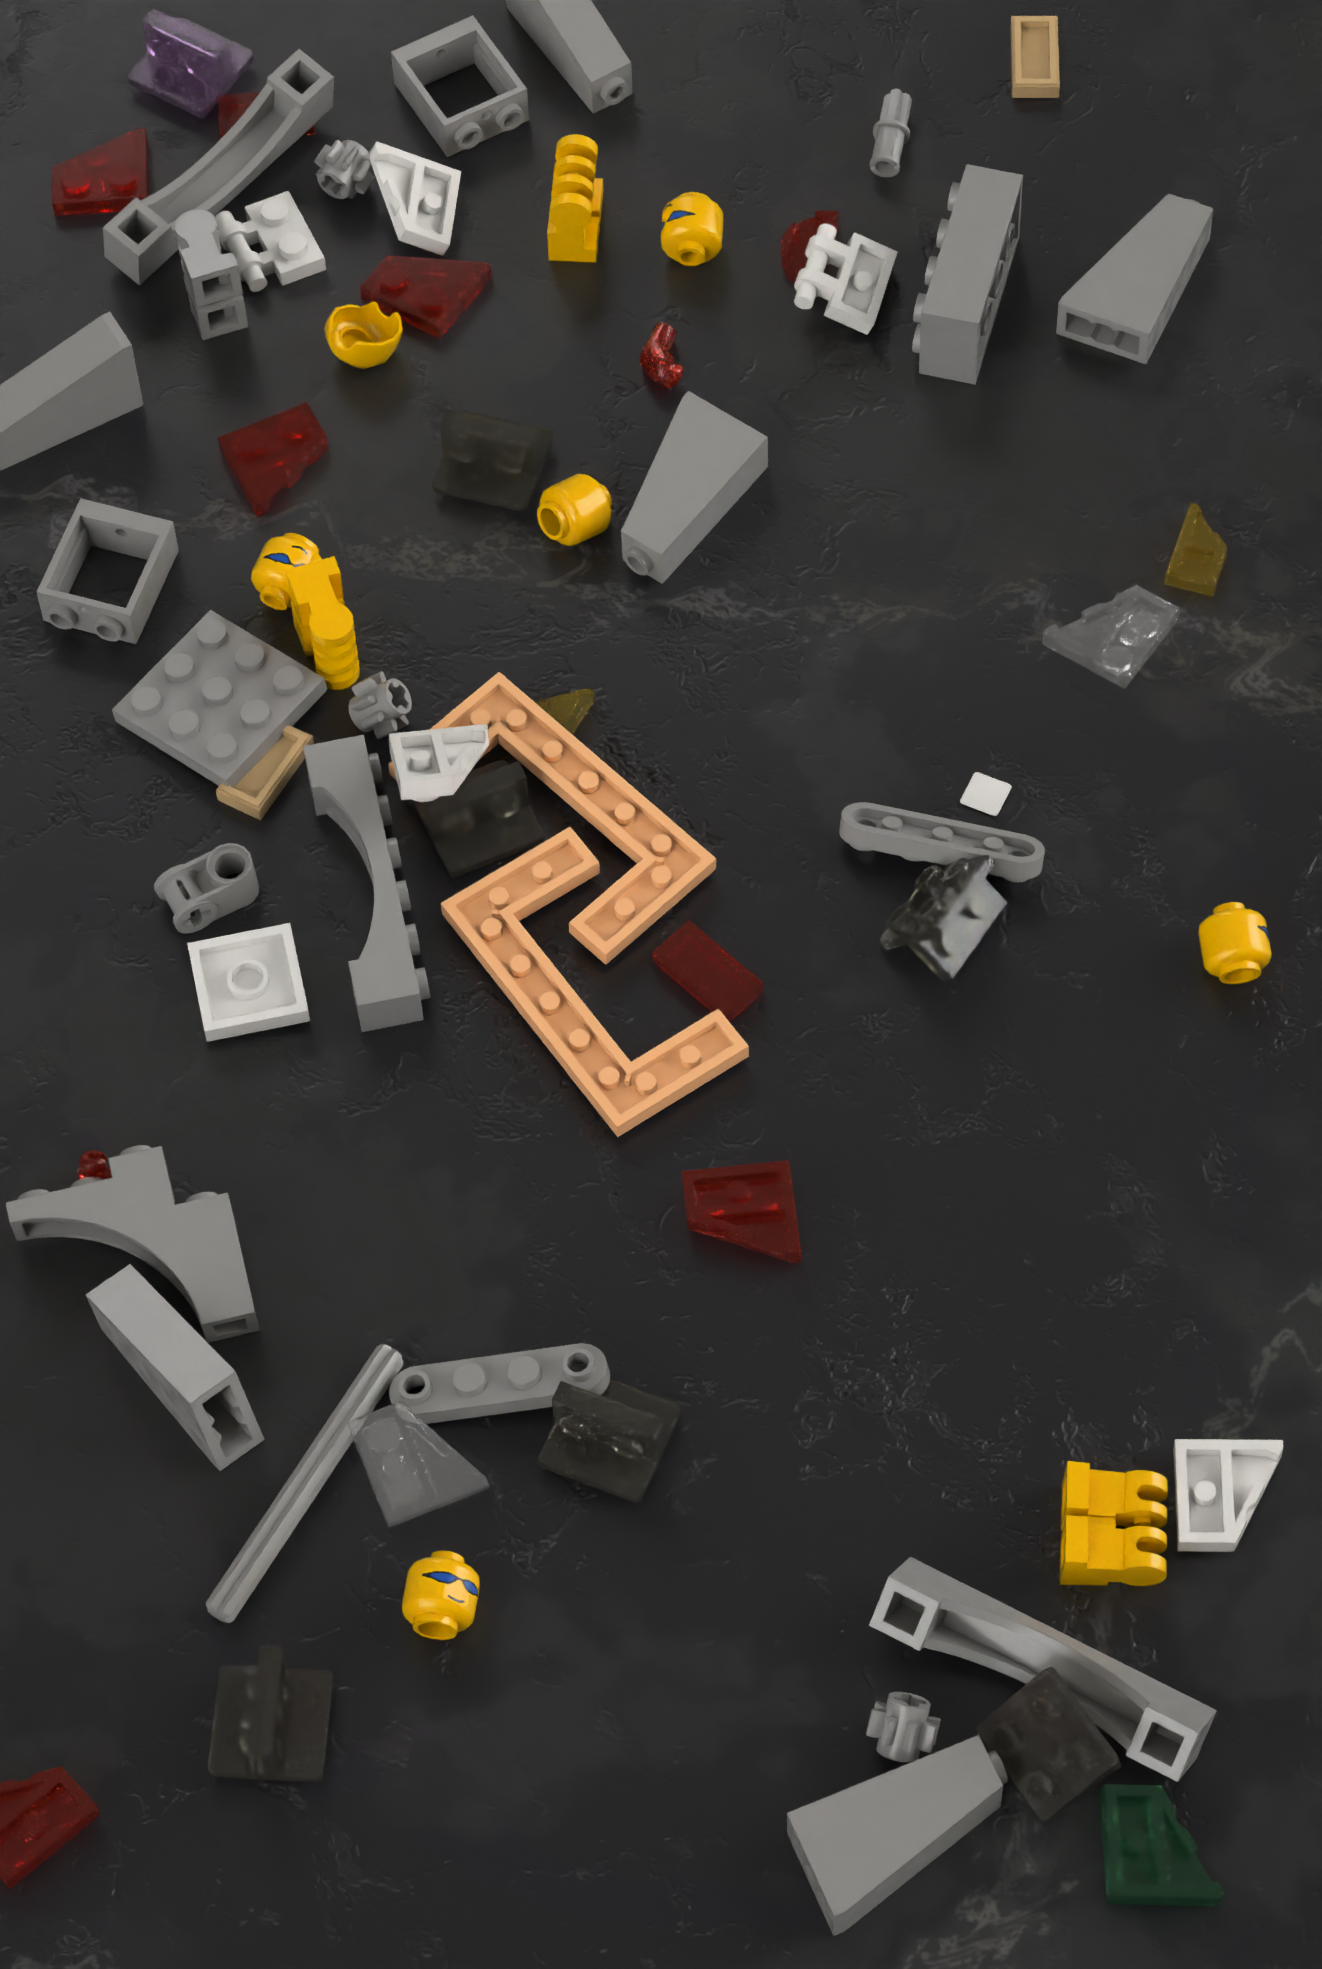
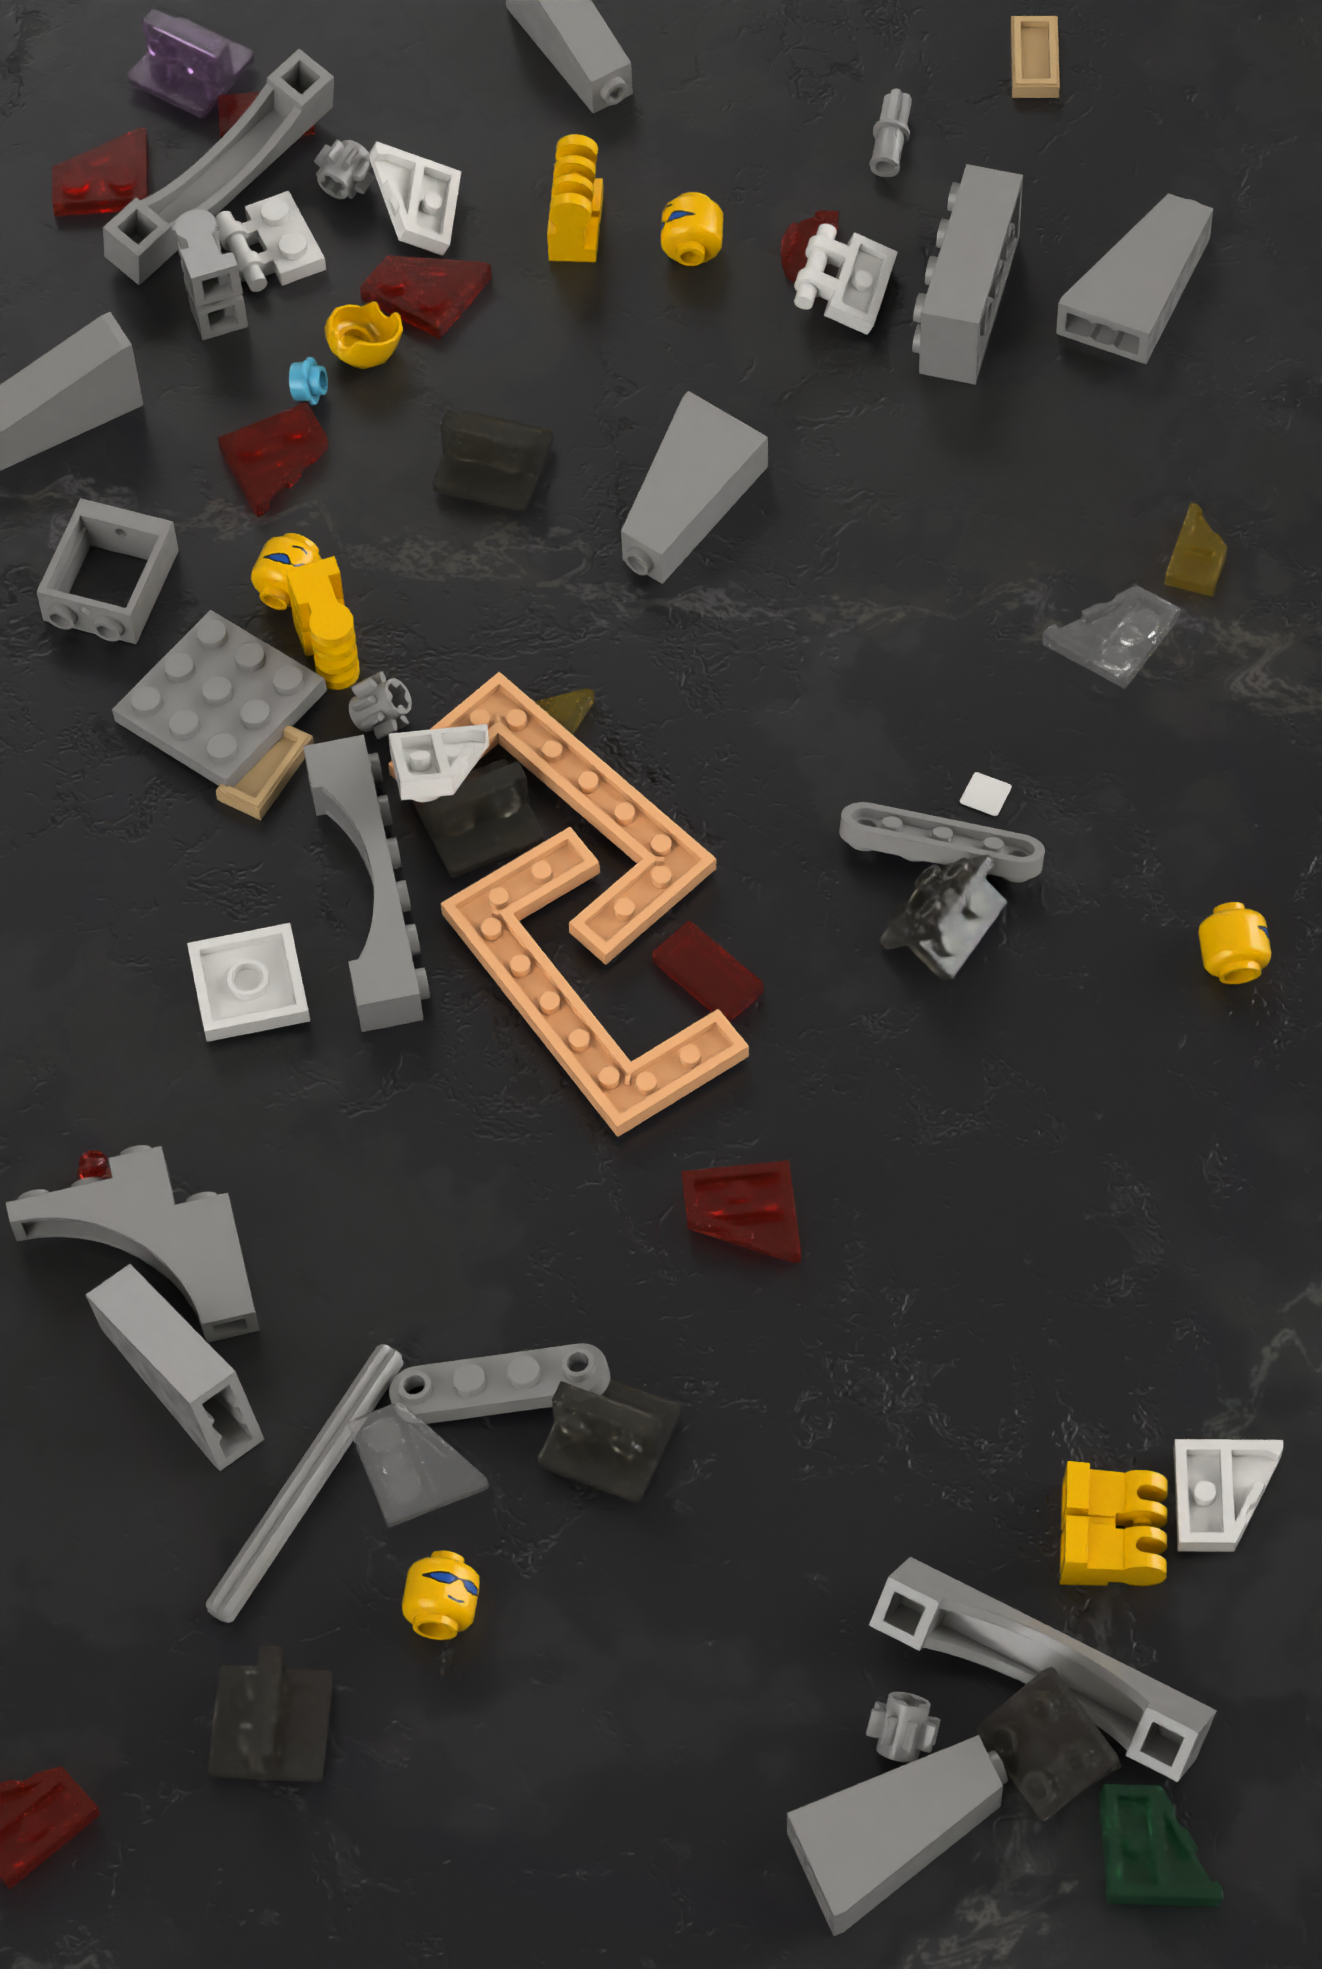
(206, 887): light grey piece -> none
(307, 381): none -> medium azure plate
(462, 46): light grey window -> none
(574, 510): yellow head -> none
(656, 357): clear red arm -> none

